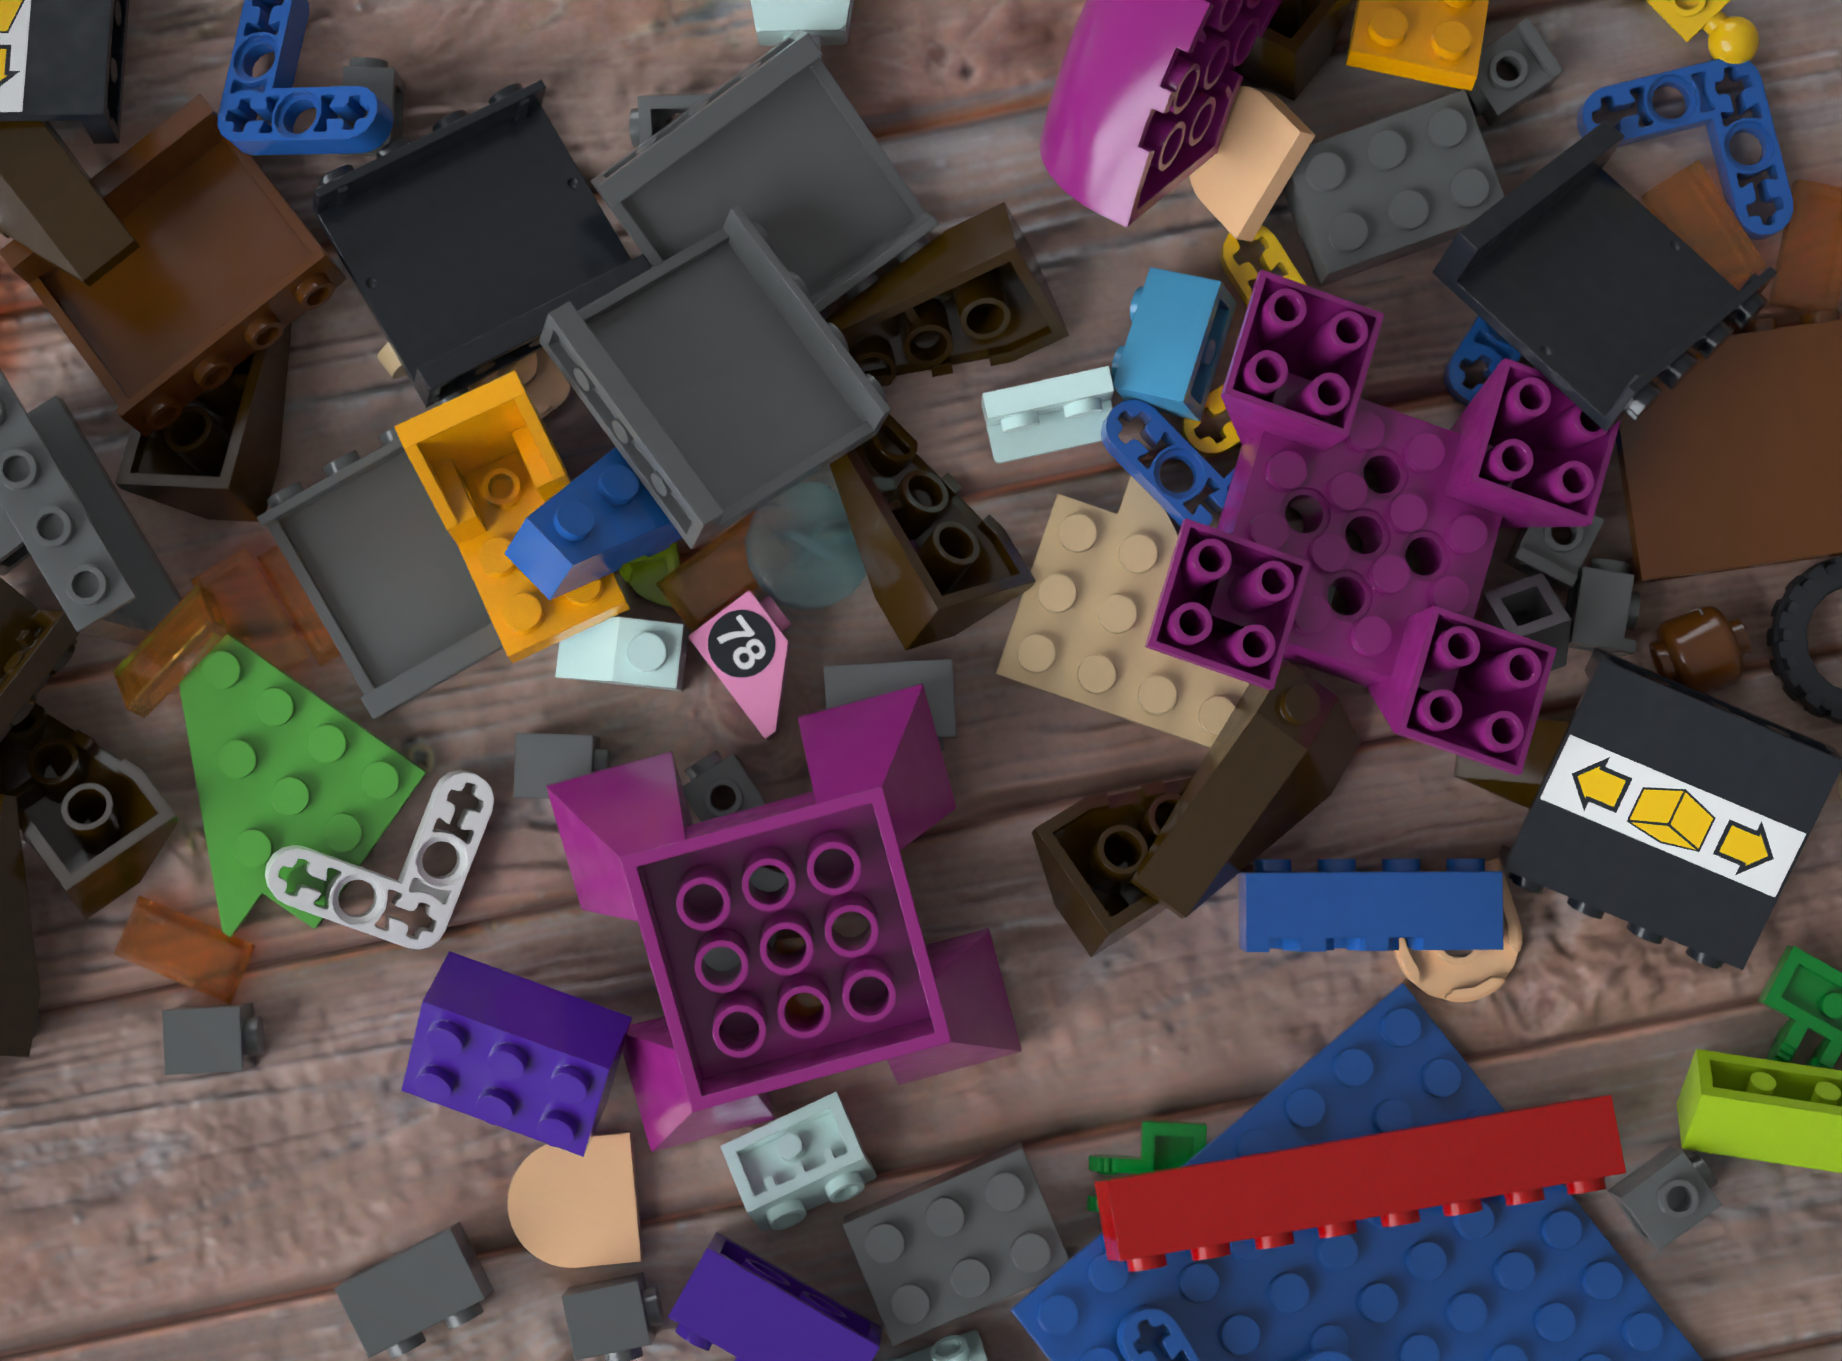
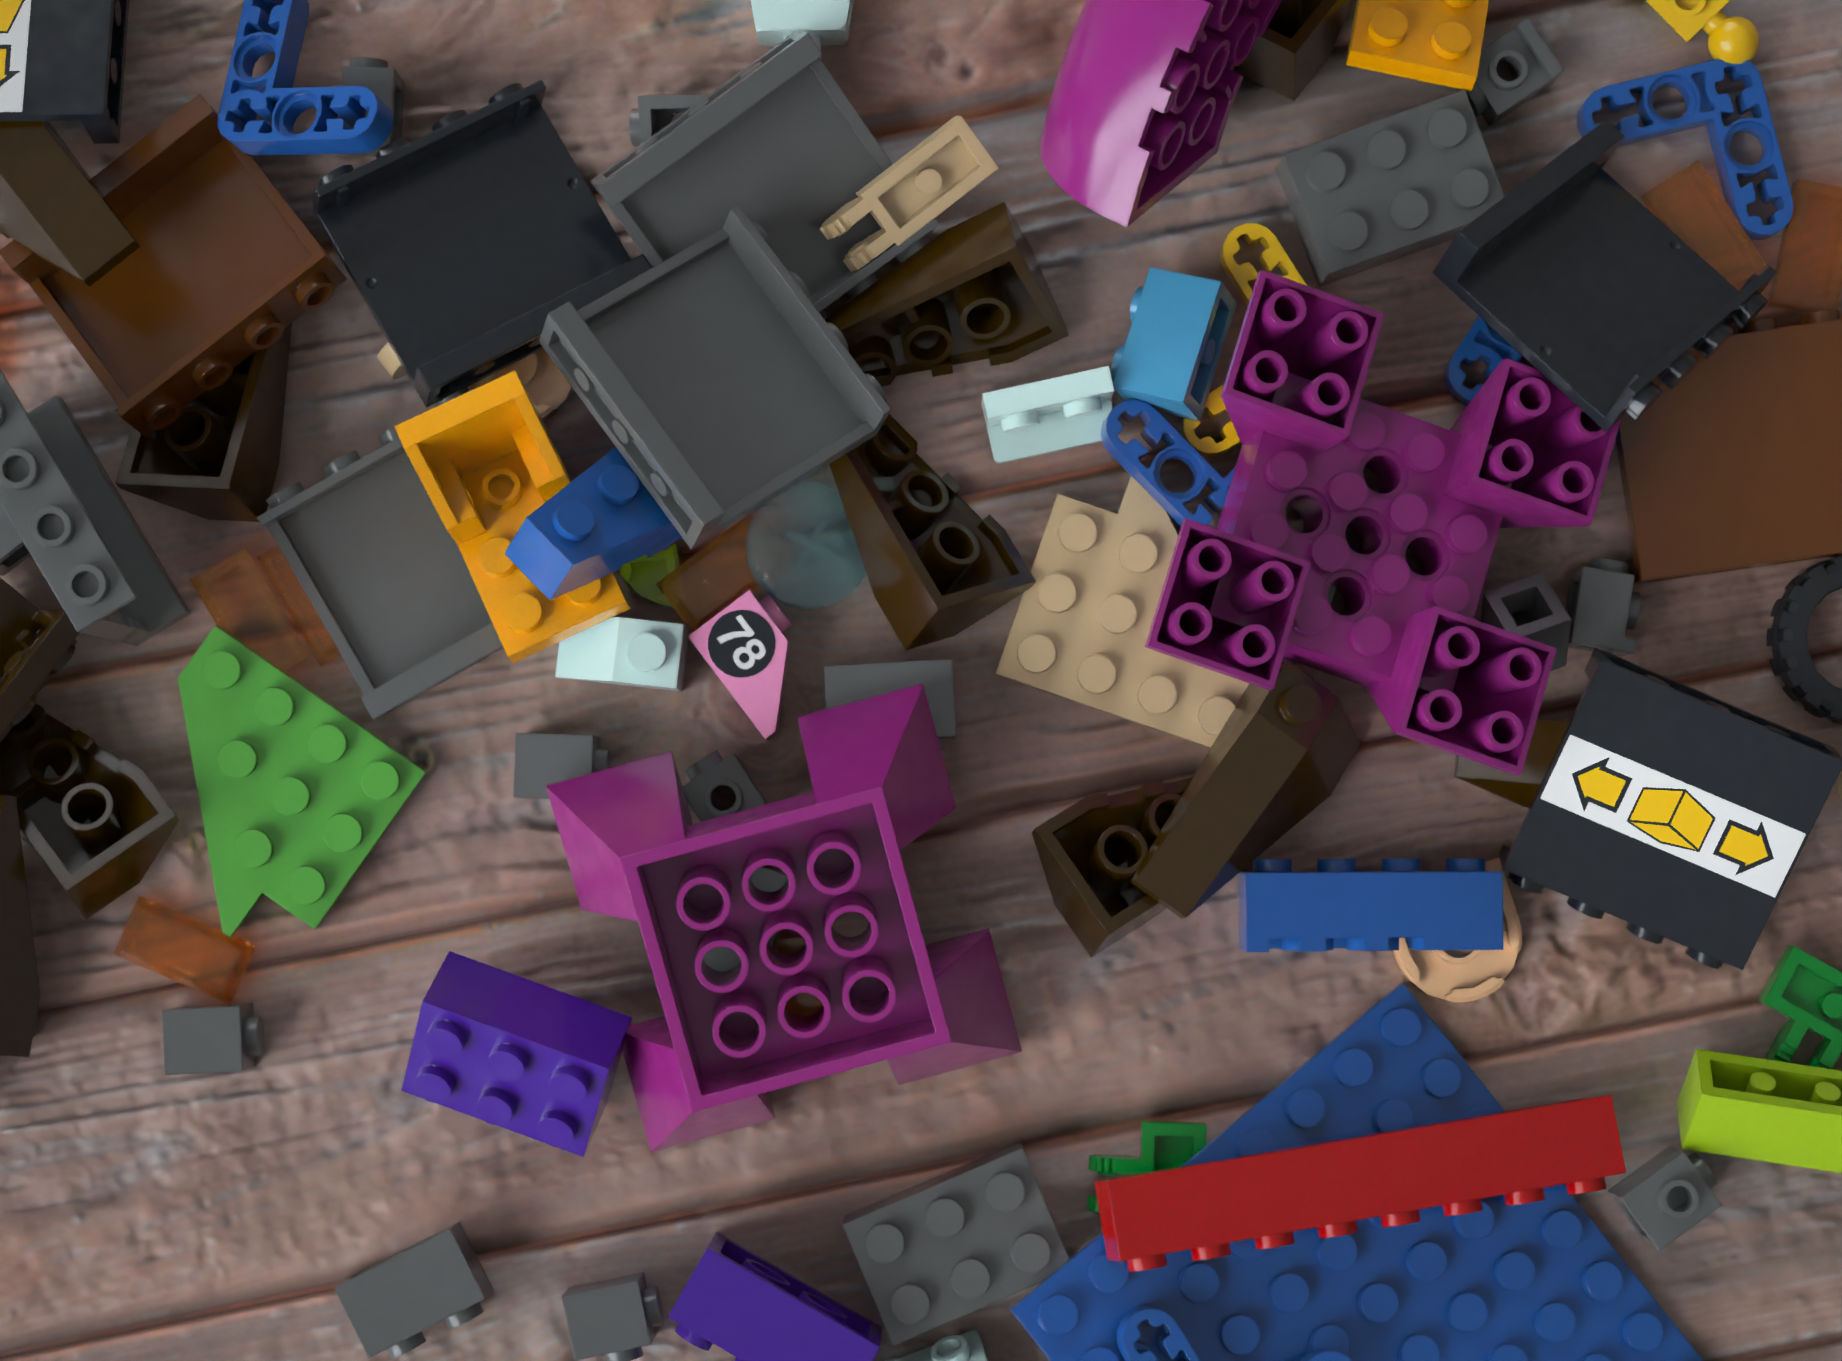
(170, 651): clear orange tile -> none
(413, 883): white beam -> none
(579, 1207): light nougat tile -> none
(798, 1163): light aqua bracket -> none
(913, 190): none -> tan hinge
(1252, 162): light nougat tile -> none
(1539, 553): dark grey brick -> none
(1701, 649): reddish brown head -> none

